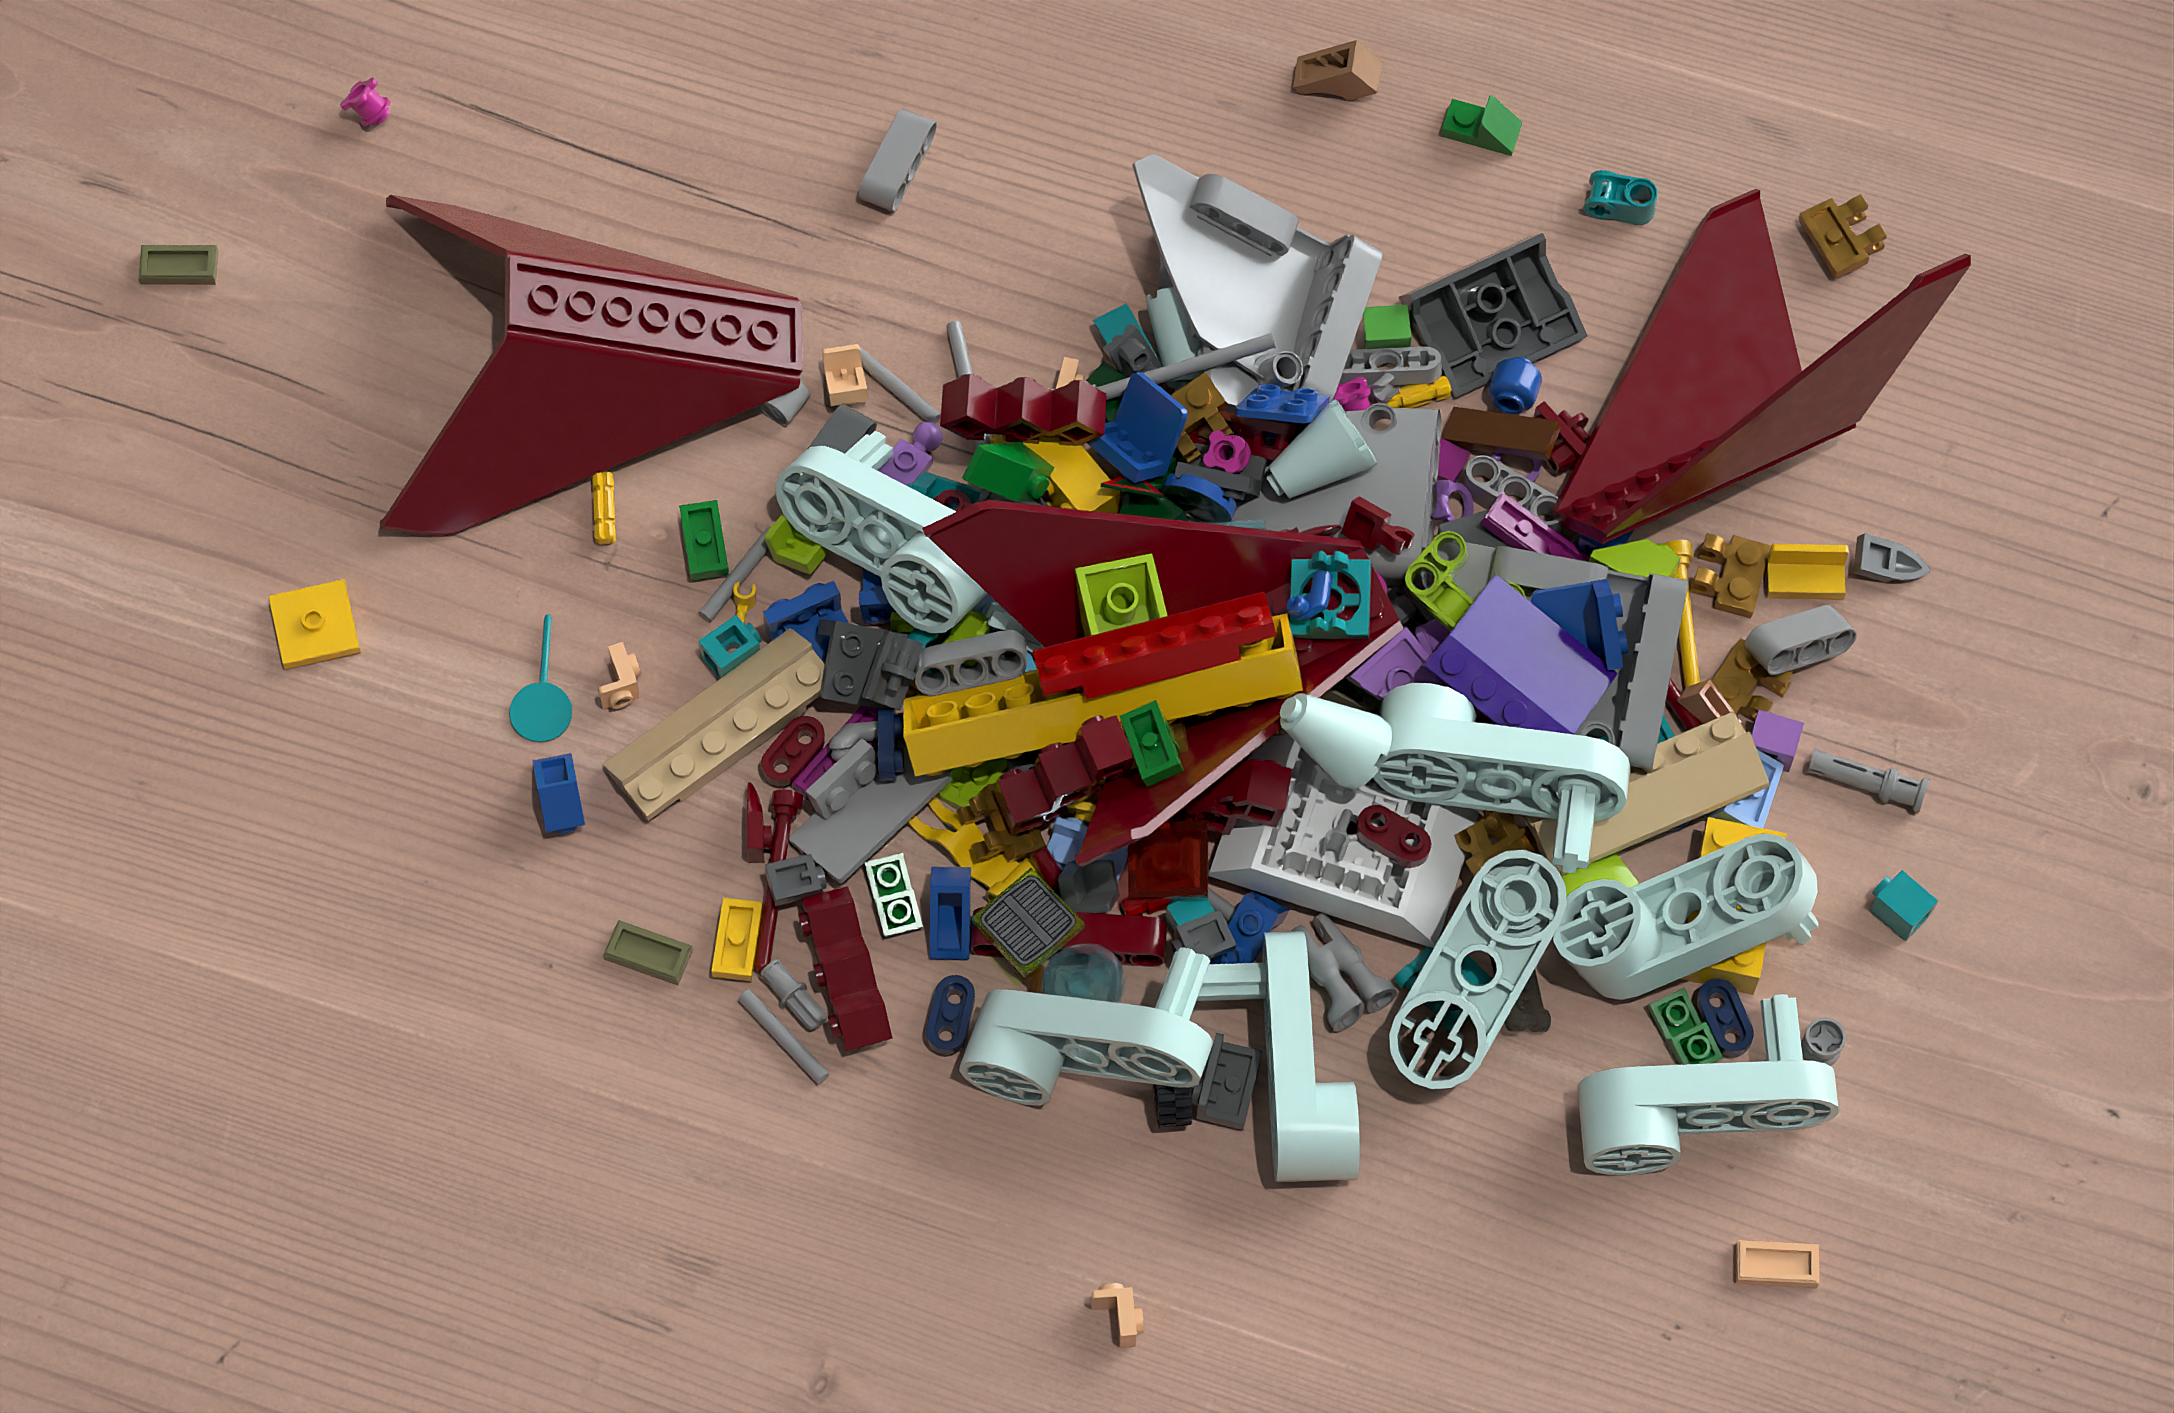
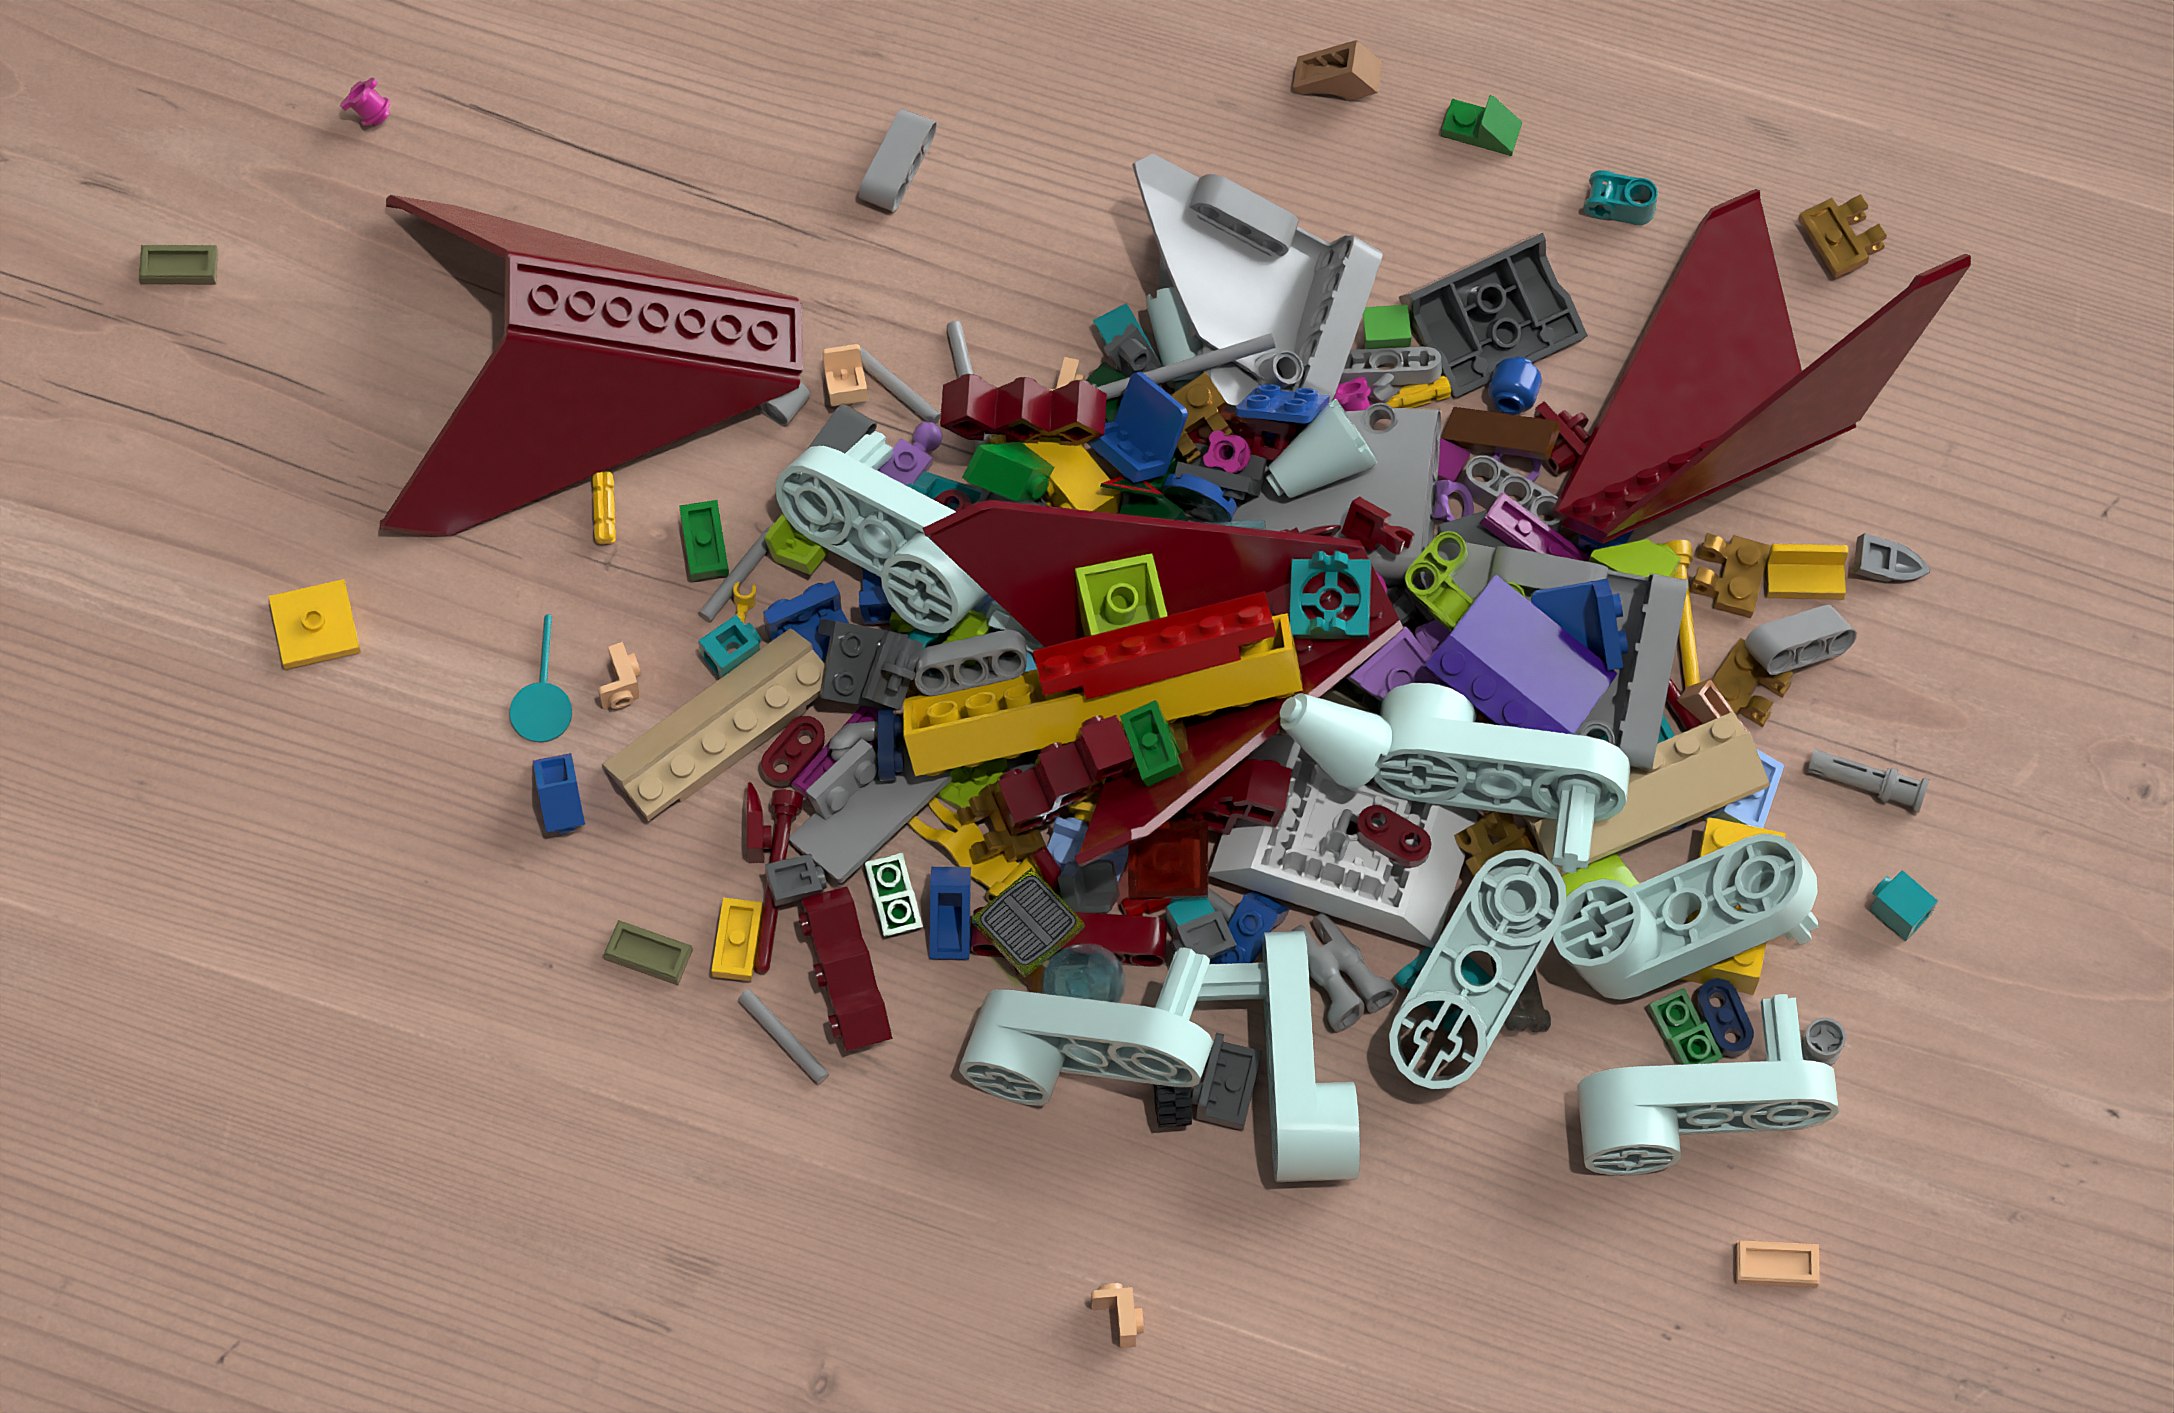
(793, 994): light grey axle -> none
(948, 1016): dark blue plate -> none
(1313, 603): blue arm -> none
(1777, 736): medium lavender panel -> none

